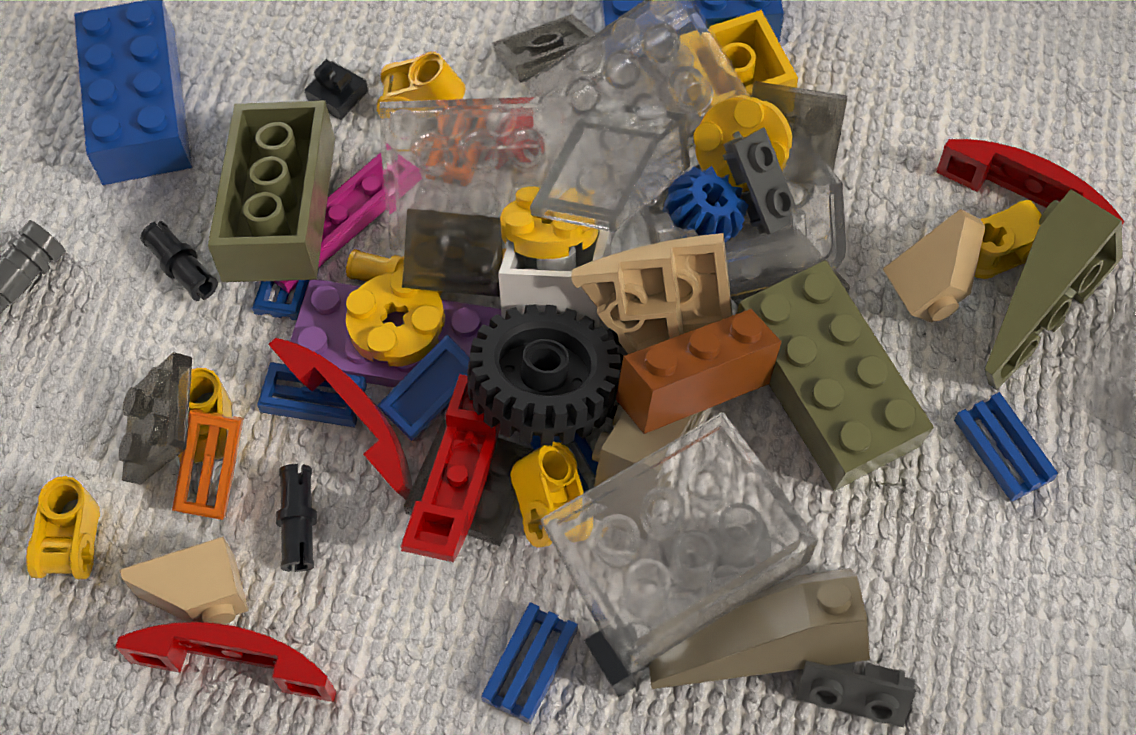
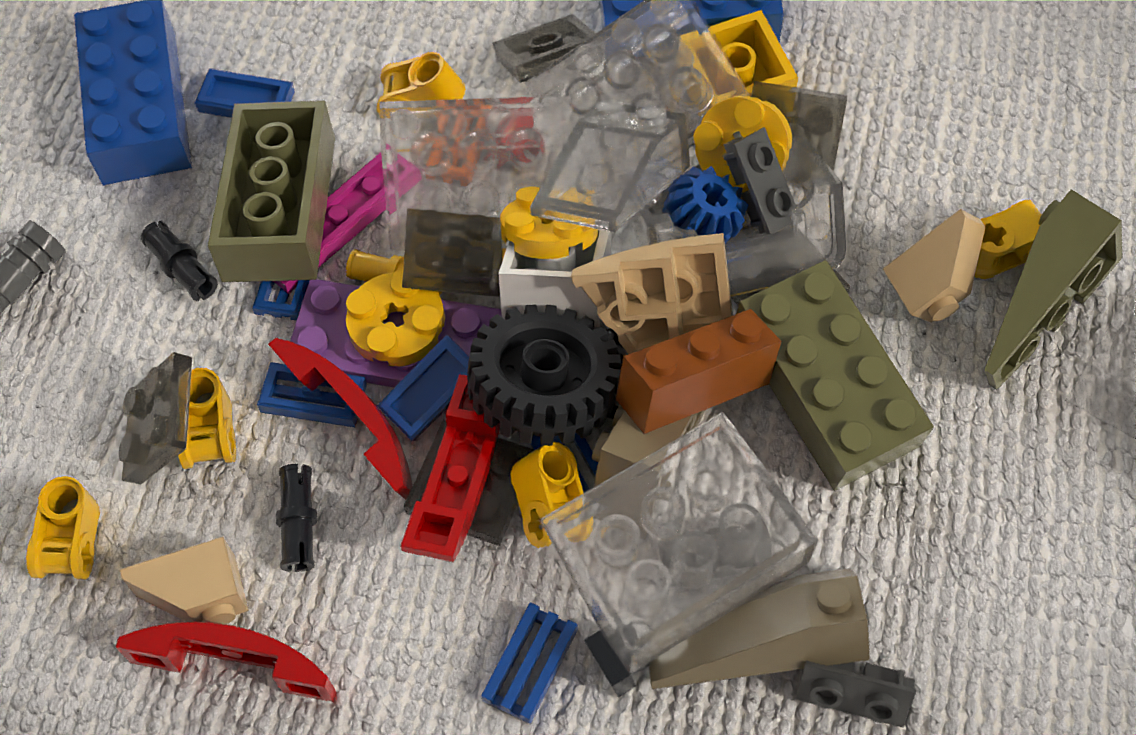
(216, 422): orange tile -> none
(226, 88): none -> blue tile
(337, 87): black tile -> none
(1014, 169): red slope -> none
(1021, 437): blue tile -> none

